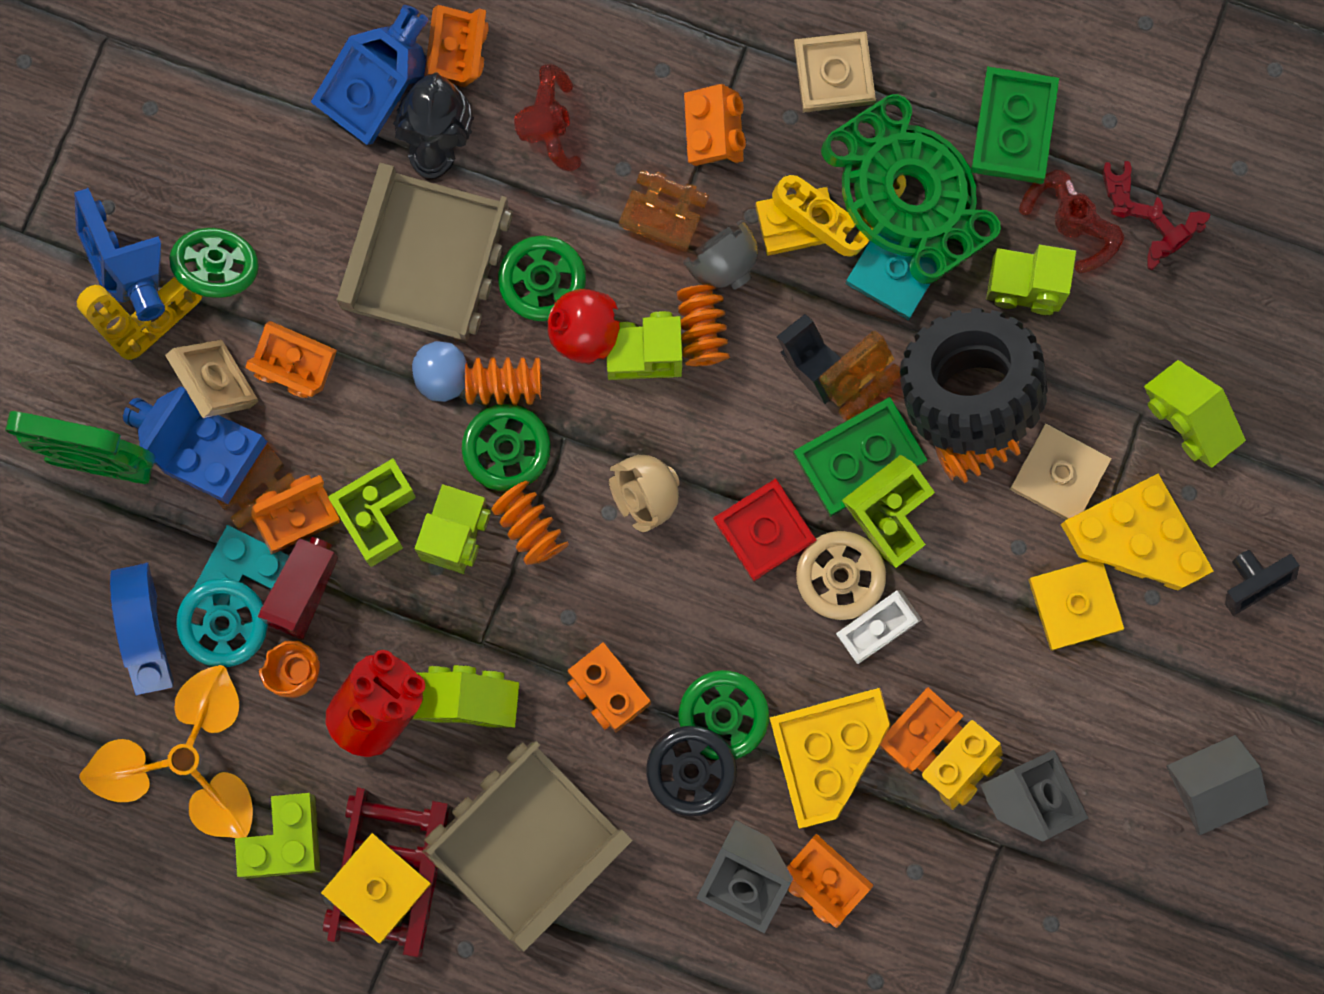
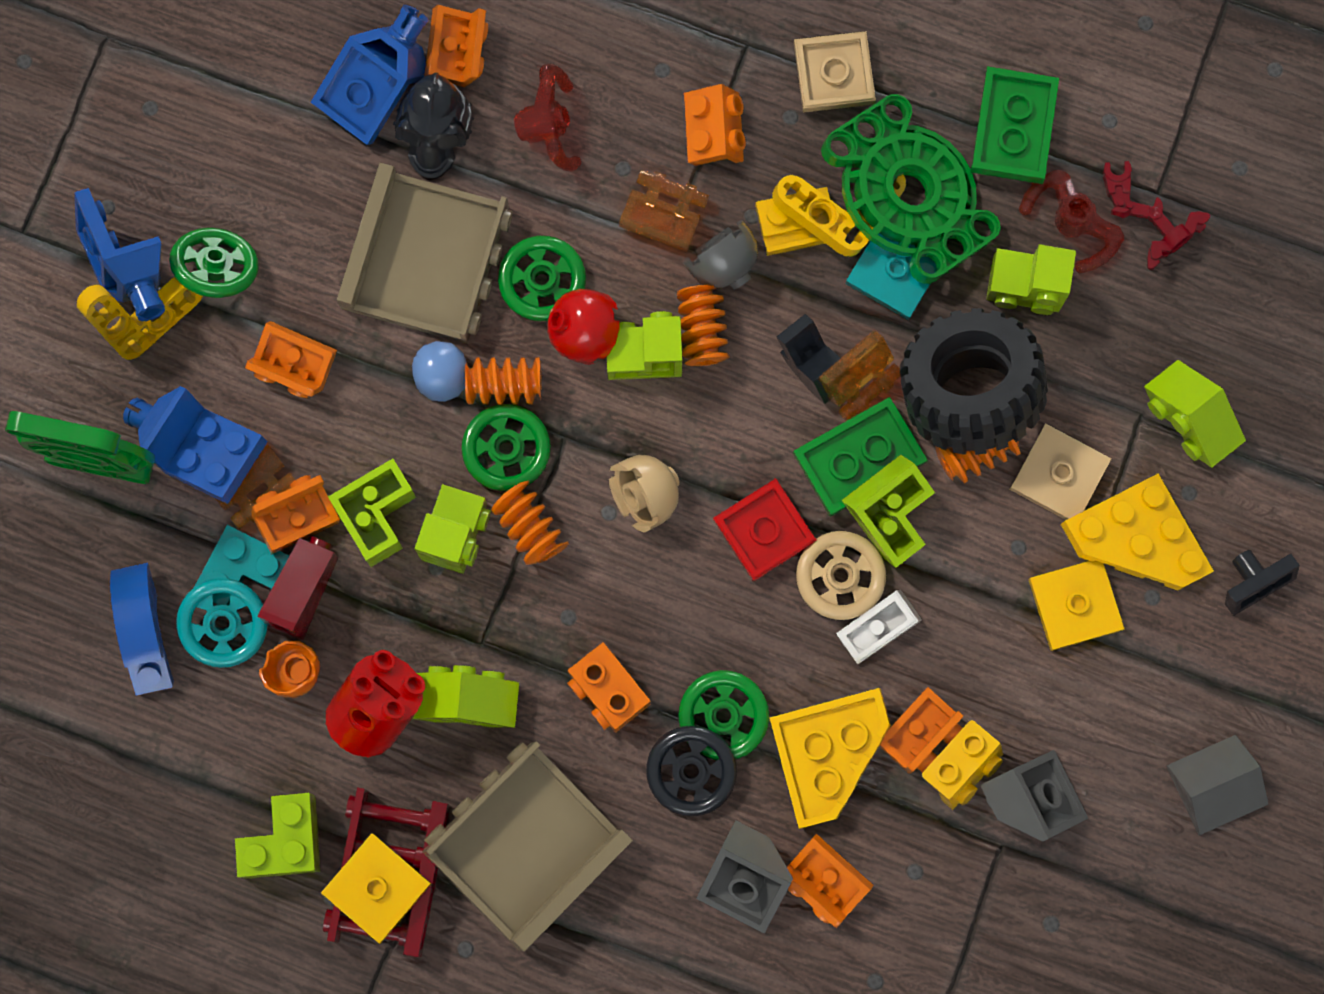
(212, 378): tan plate -> none
(217, 809): light orange plant -> none

